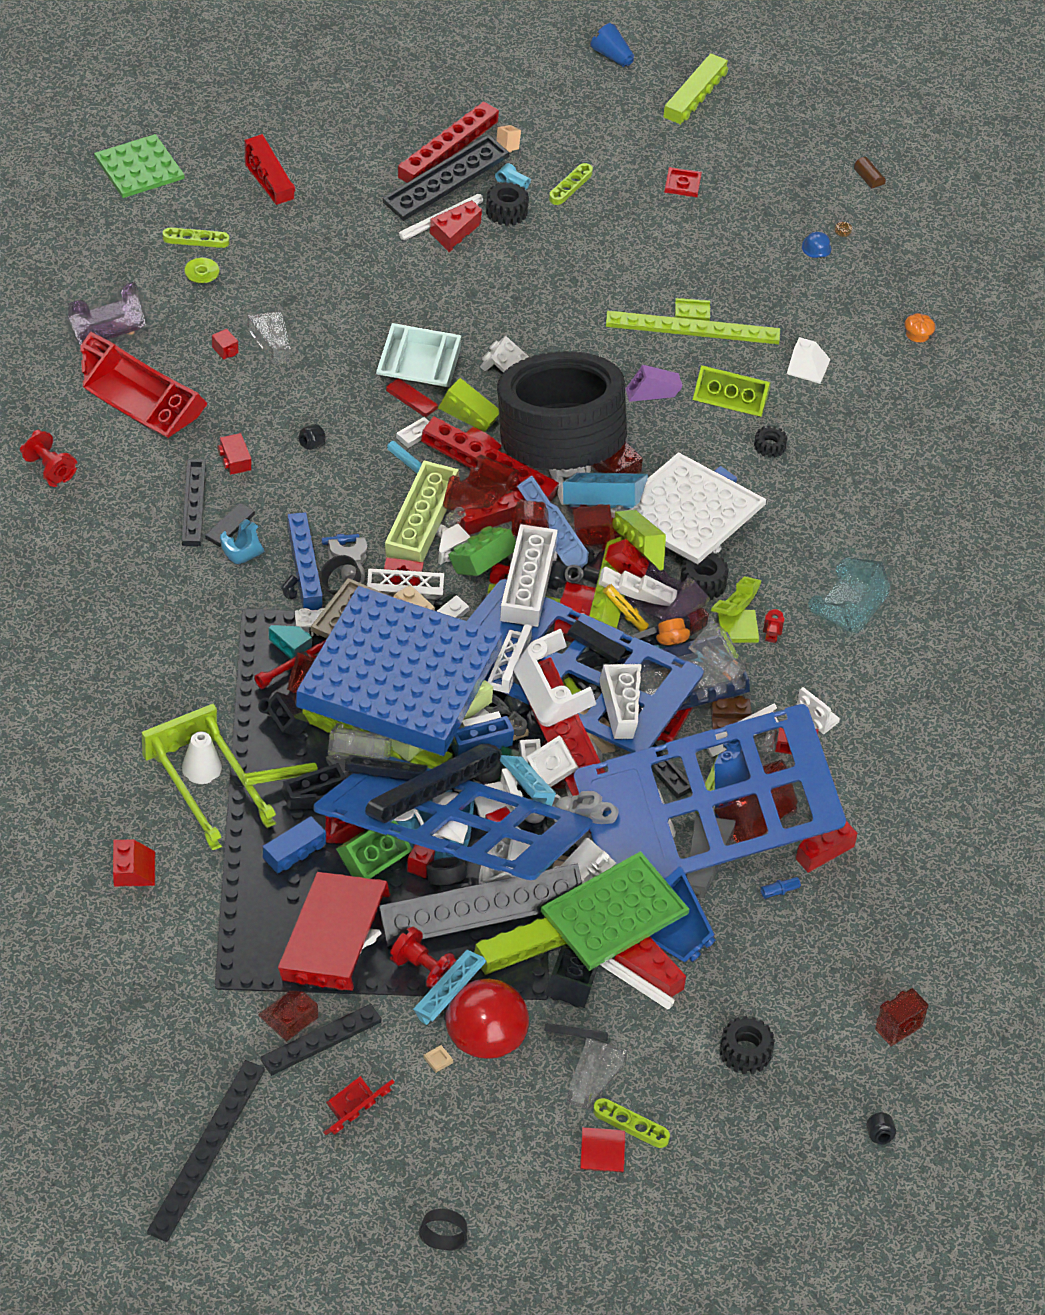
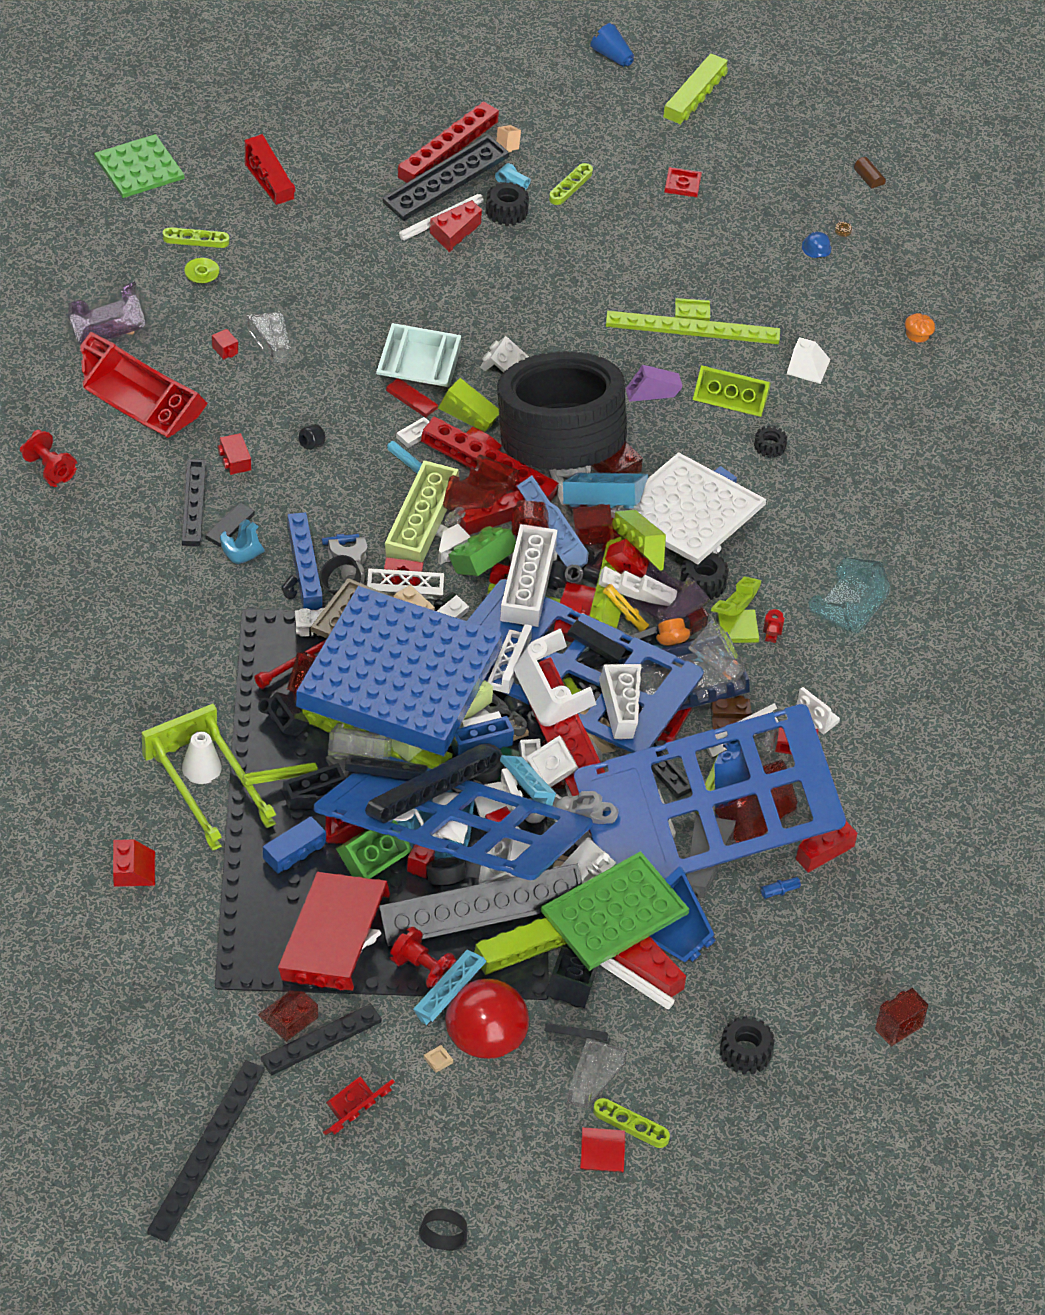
(290, 639): teal slope -> none
(881, 1128): black head -> none

